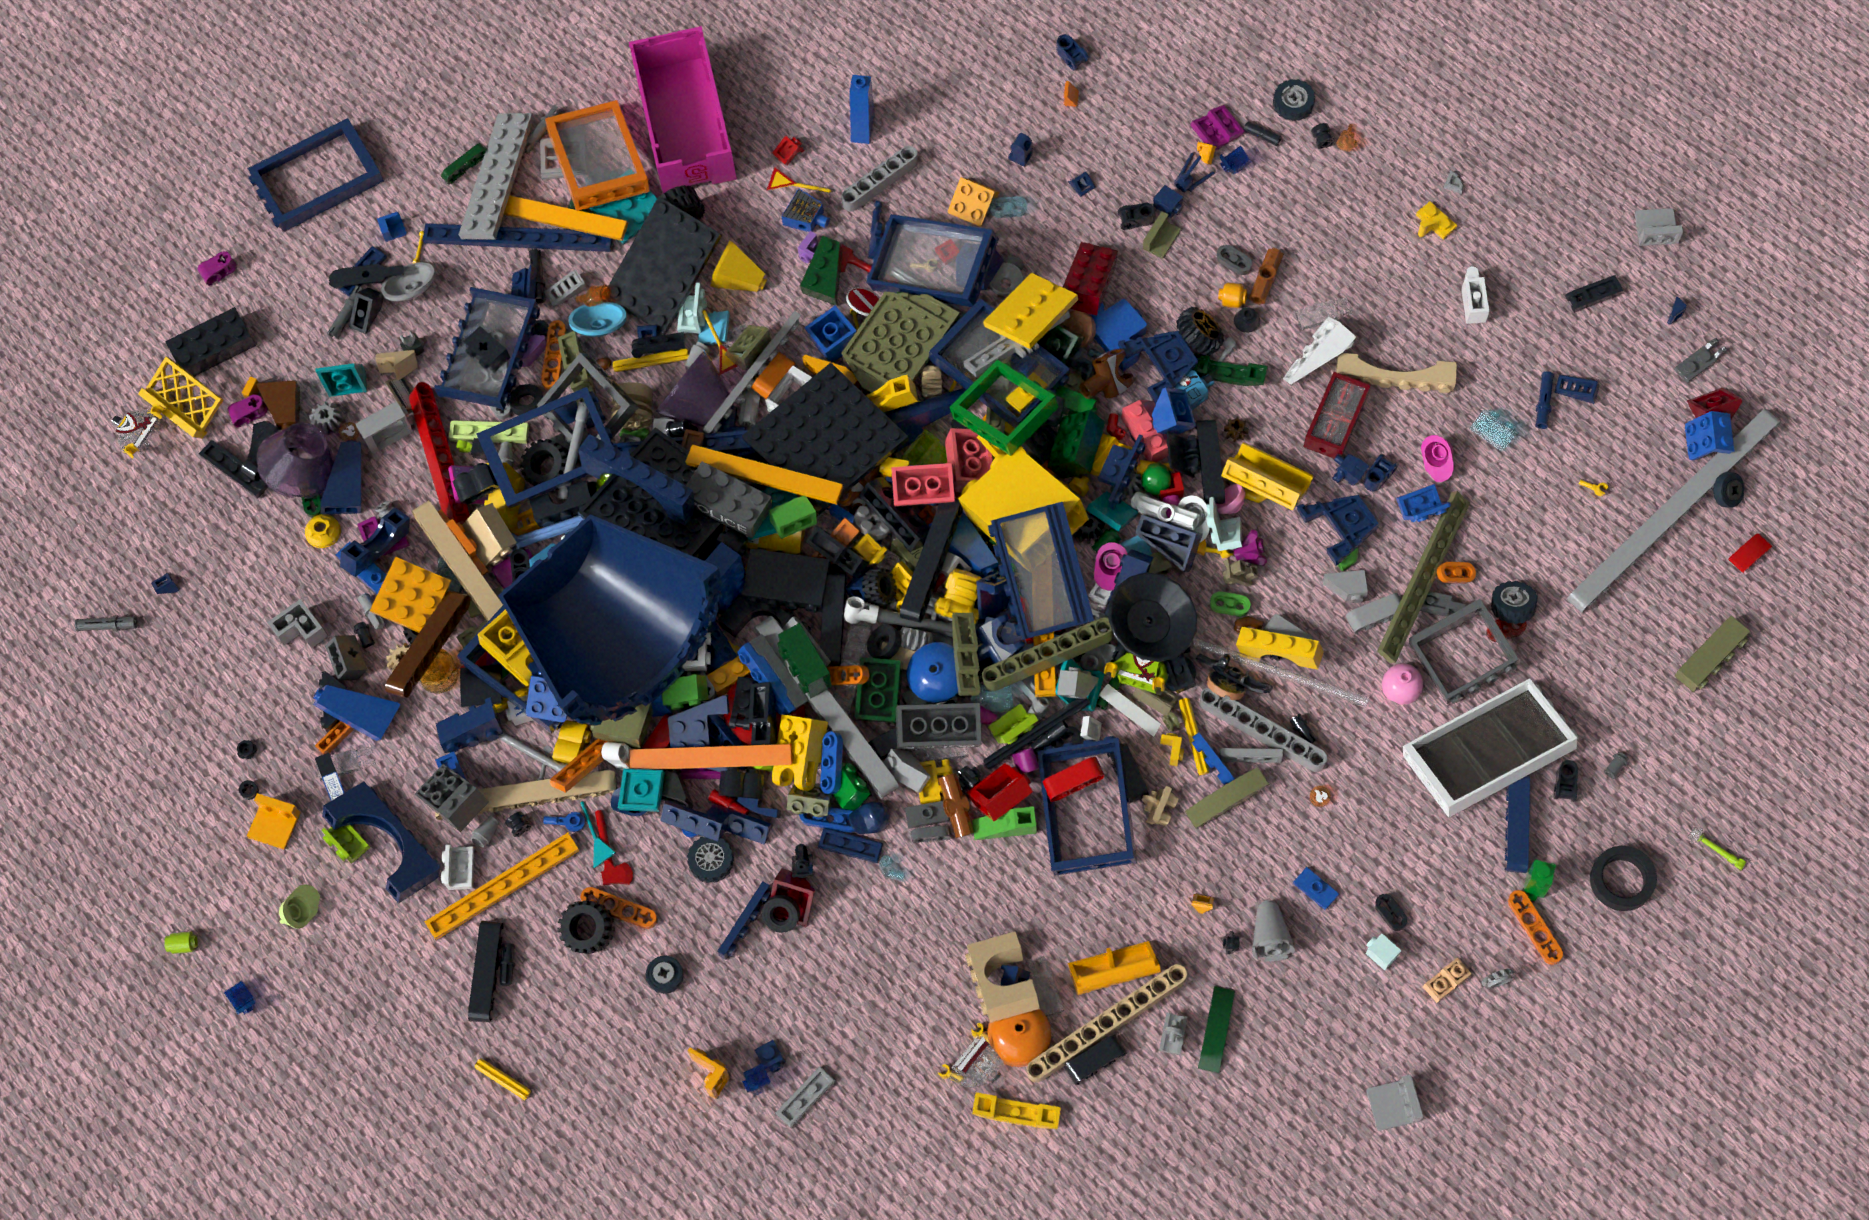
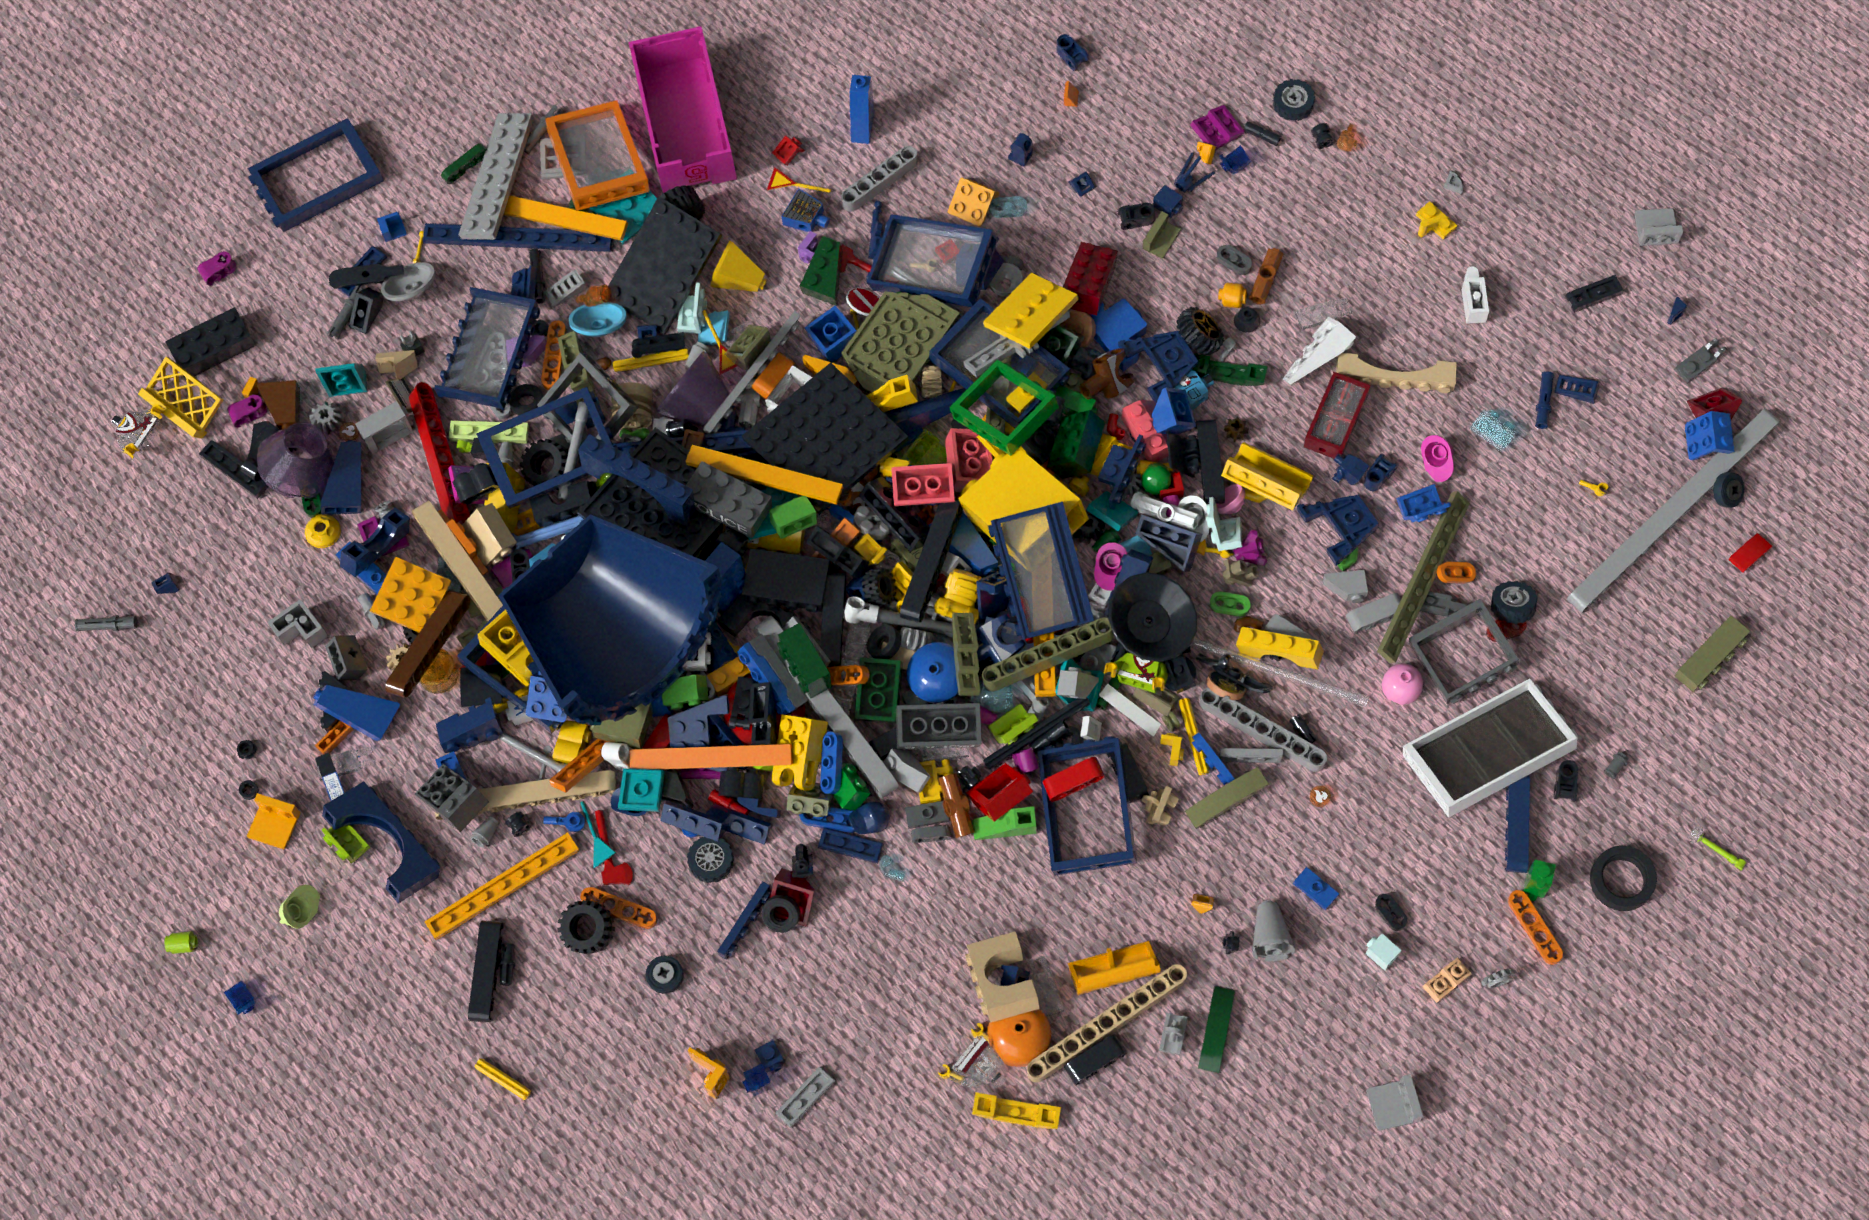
(364, 635): black pin -> none
(458, 867): white bracket -> none
(486, 349): black brick -> none

